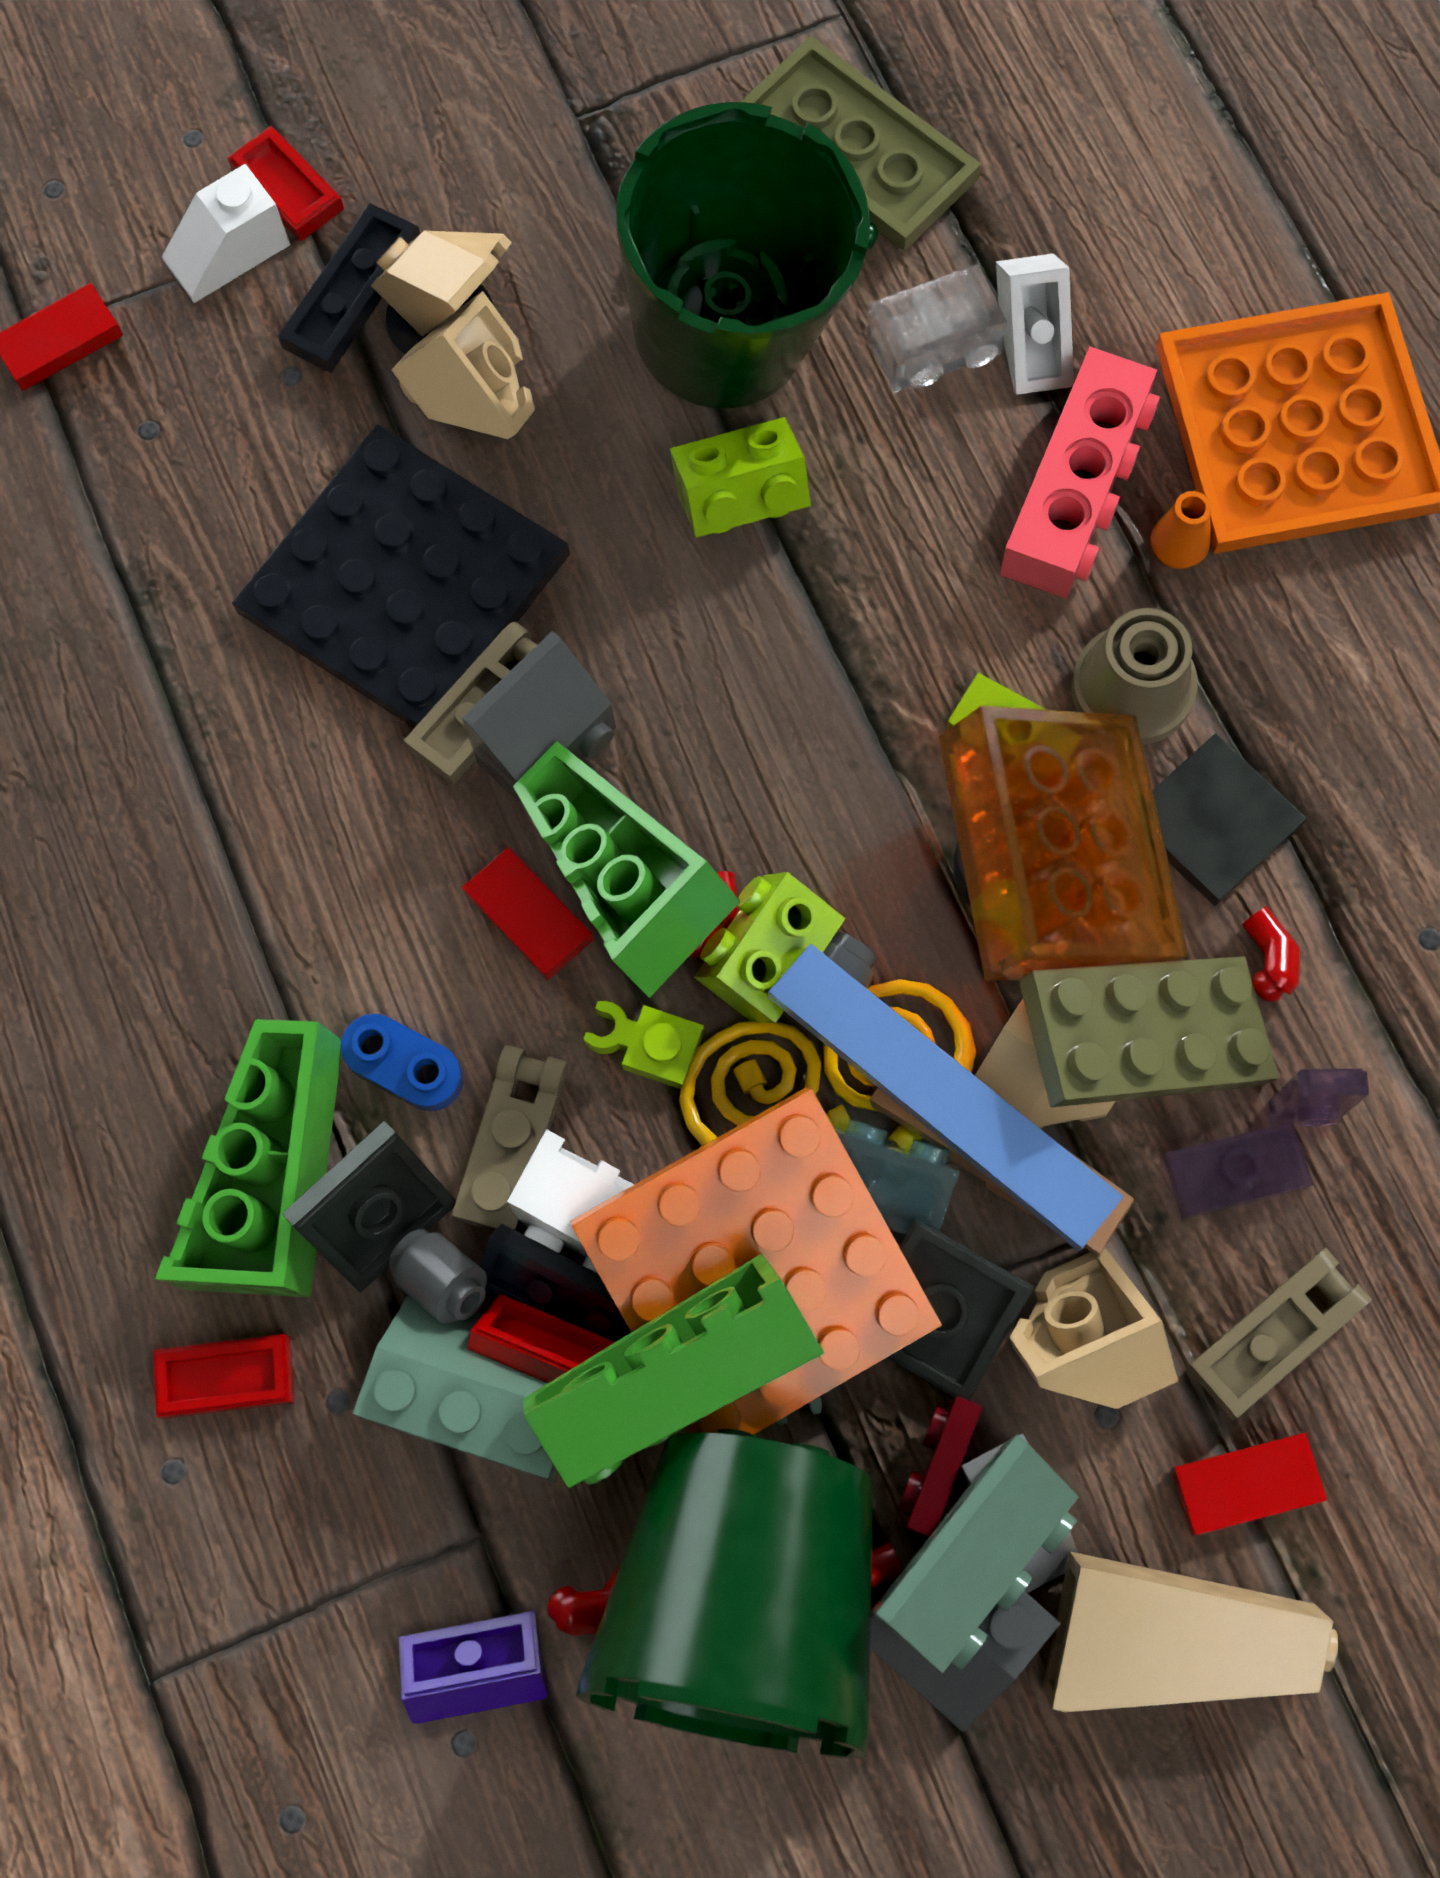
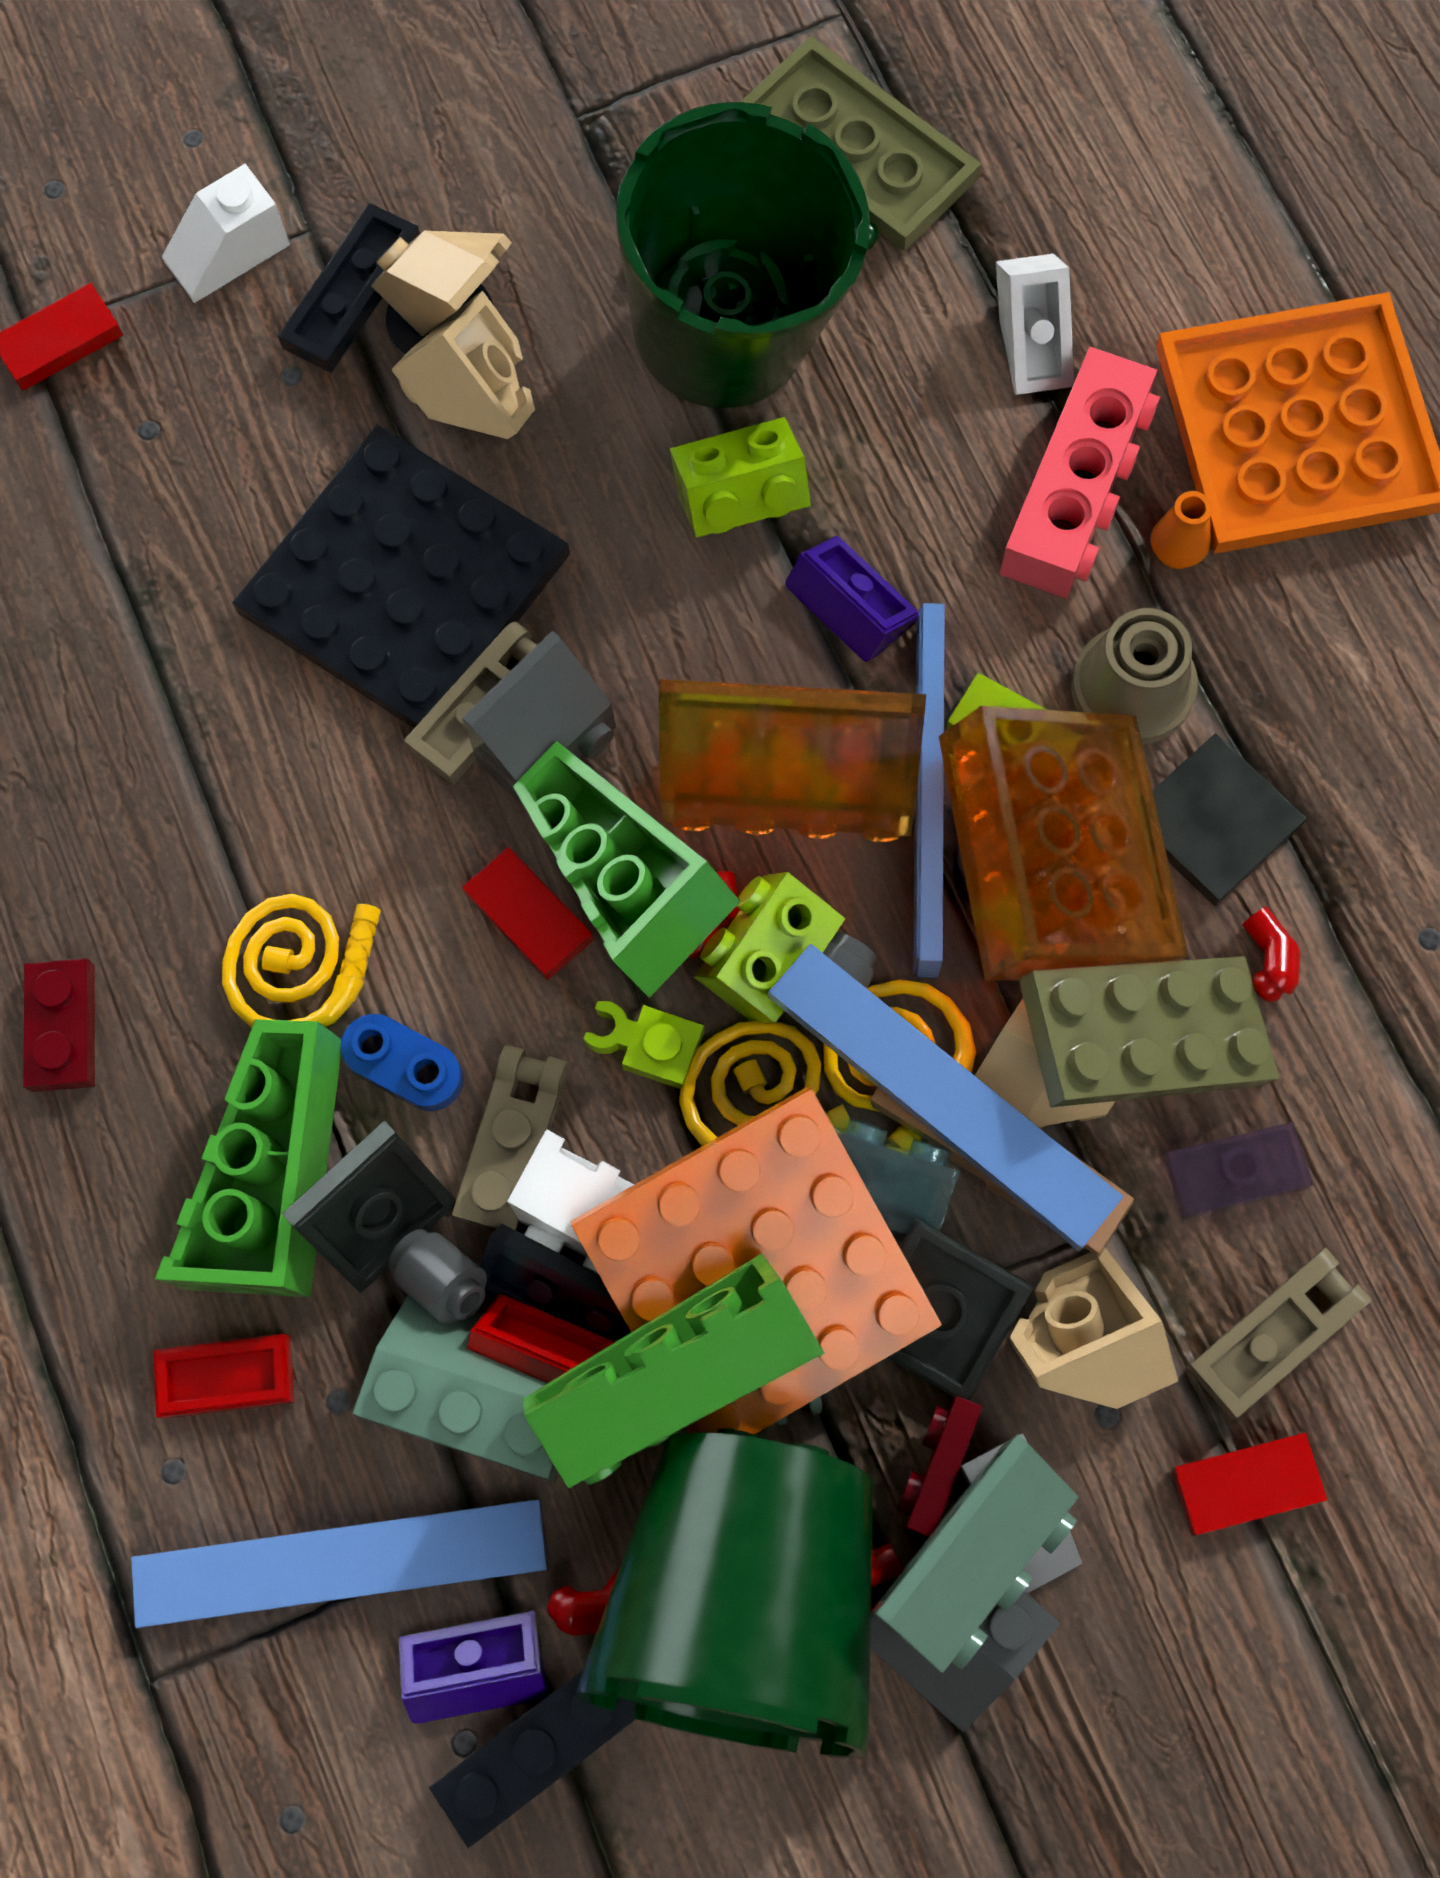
(59, 1025): none -> dark red plate
(282, 960): none -> yellow piece
(296, 188): red tile -> none
(338, 1563): none -> medium blue tile
(526, 1760): none -> black plate
(789, 758): none -> clear orange slope
(850, 597): none -> dark purple slope
(929, 797): none -> medium blue tile
(936, 328): clear brick -> none
(1178, 1639): tan slope -> none
(1319, 1096): clear purple plate -> none

